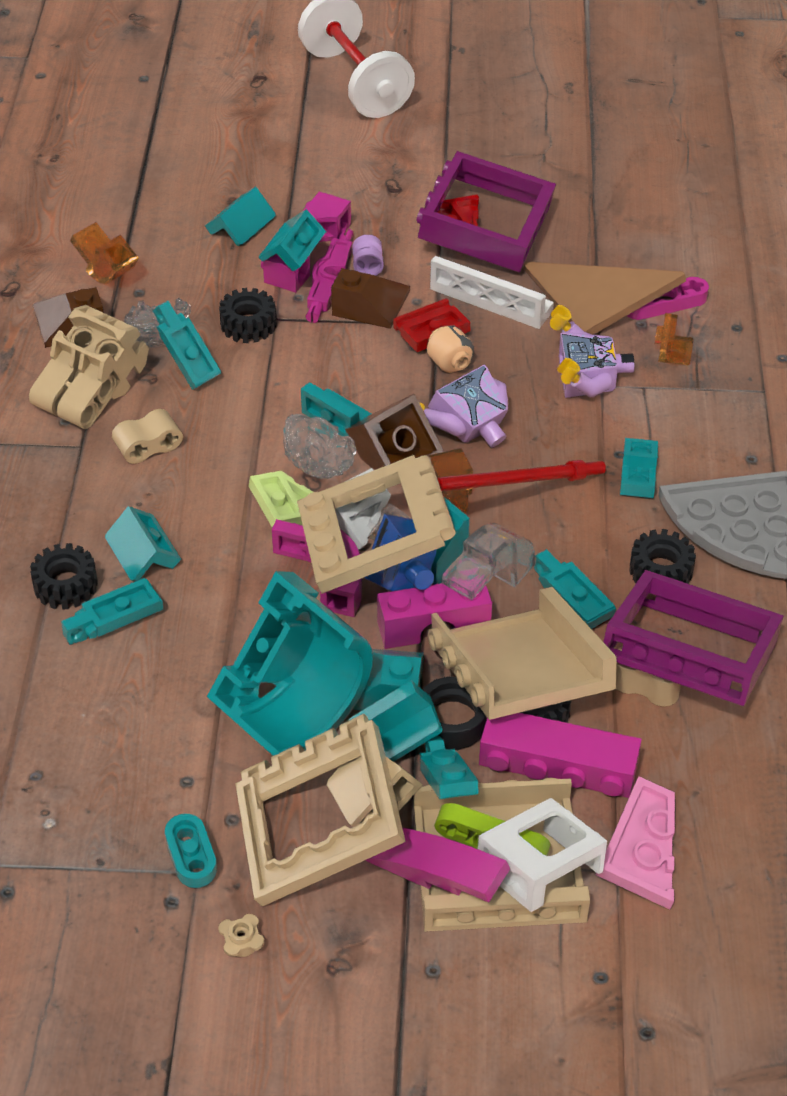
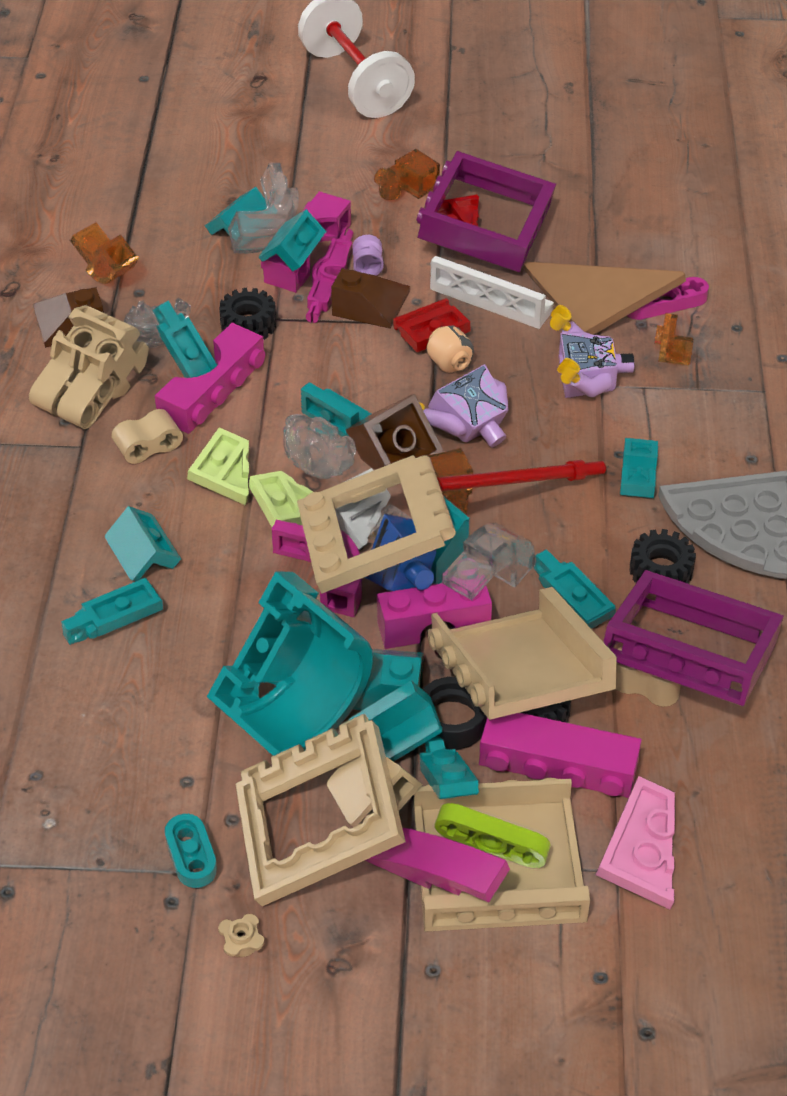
(59, 562): black tyre -> none
(194, 398): none -> dark pink arch
(223, 466): none -> yellowish green wing
(255, 229): none -> clear arch
(412, 172): none -> clear orange brick
(531, 869): white window -> none

